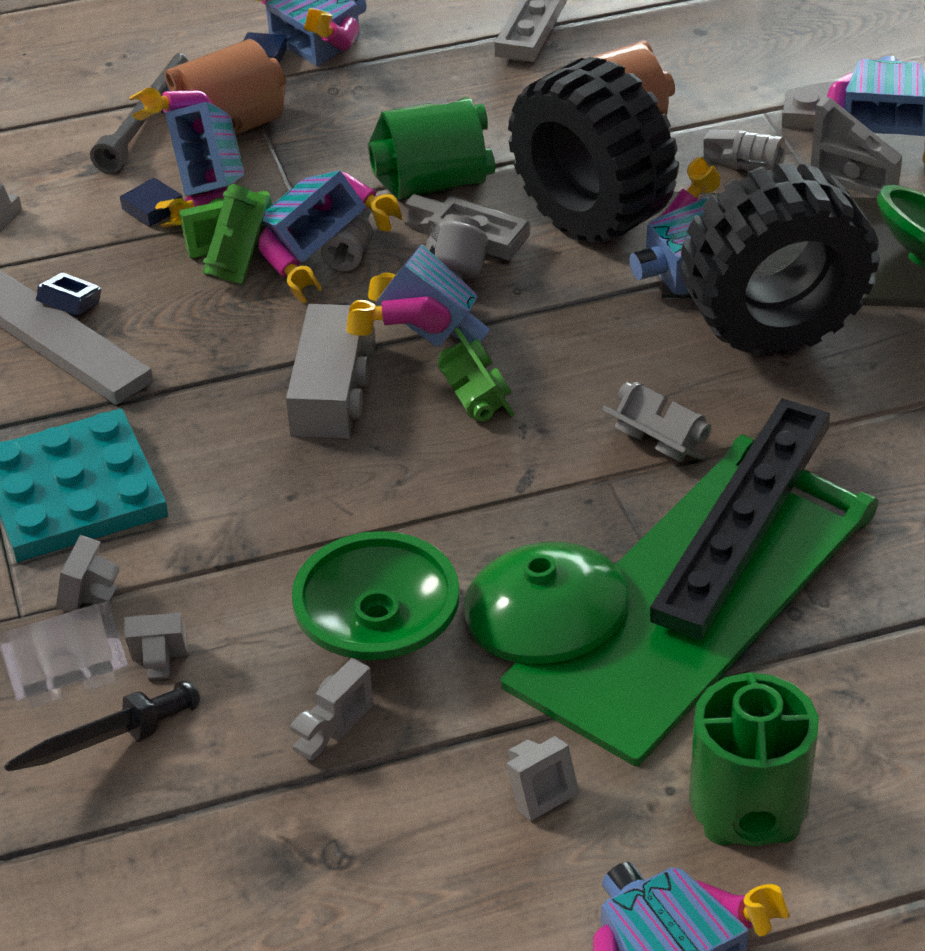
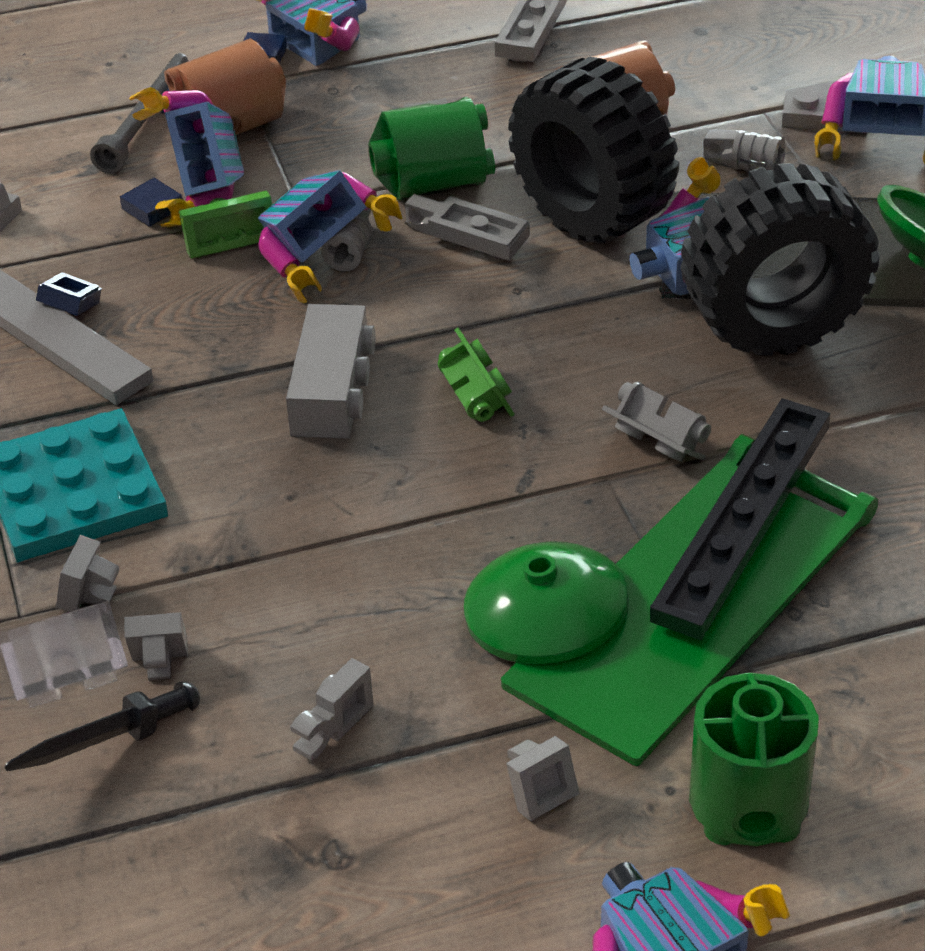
(235, 234): bright green hinge -> none
(375, 595): green dish -> none
(422, 297): torso -> none
(458, 245): light grey head -> none
(852, 151): light grey wing -> none

